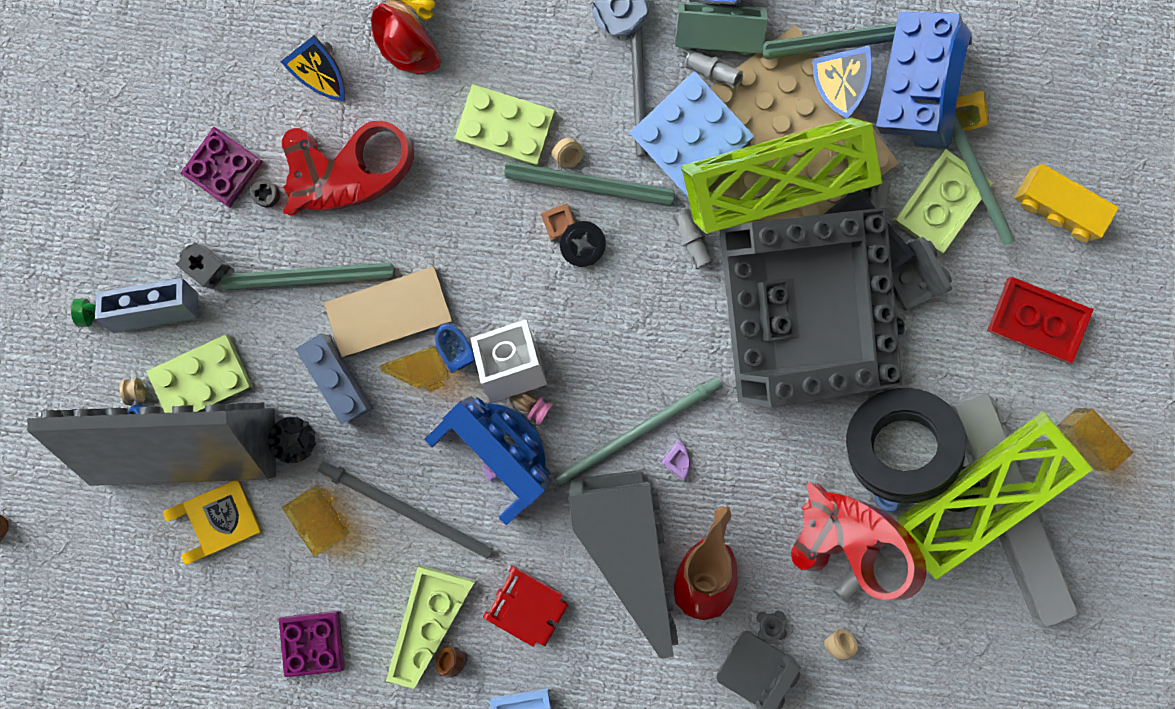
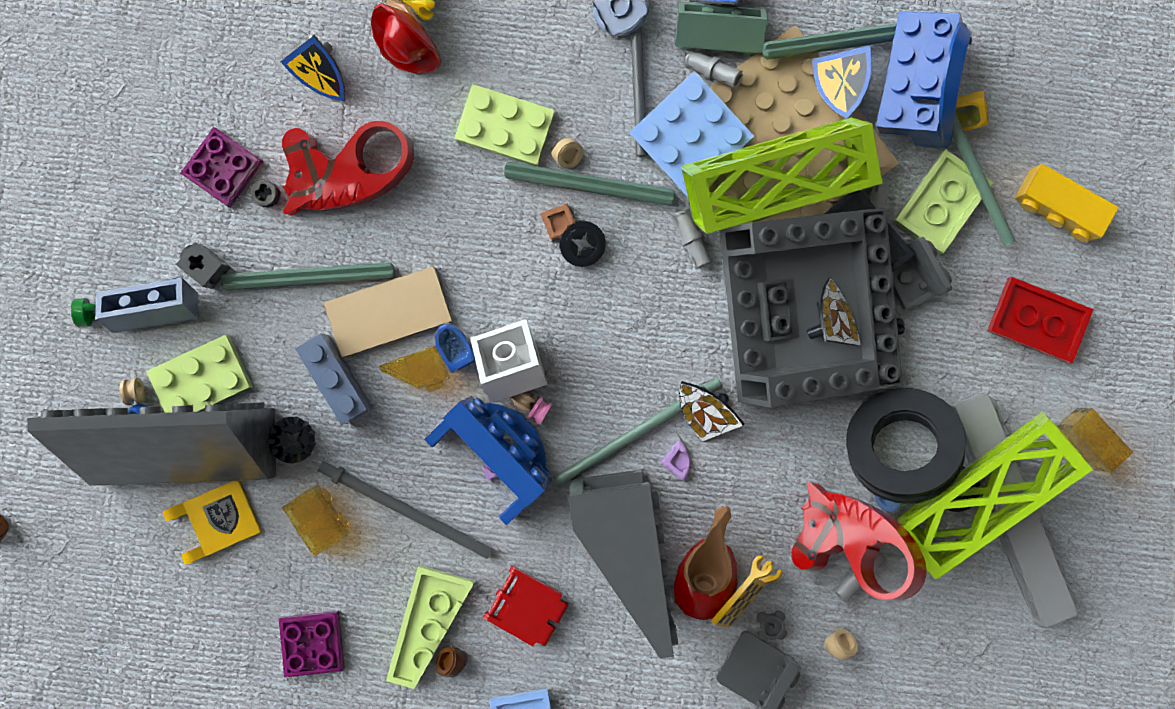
(706, 412): none -> shield
(746, 592): none -> yellow flag
(835, 318): none -> shield

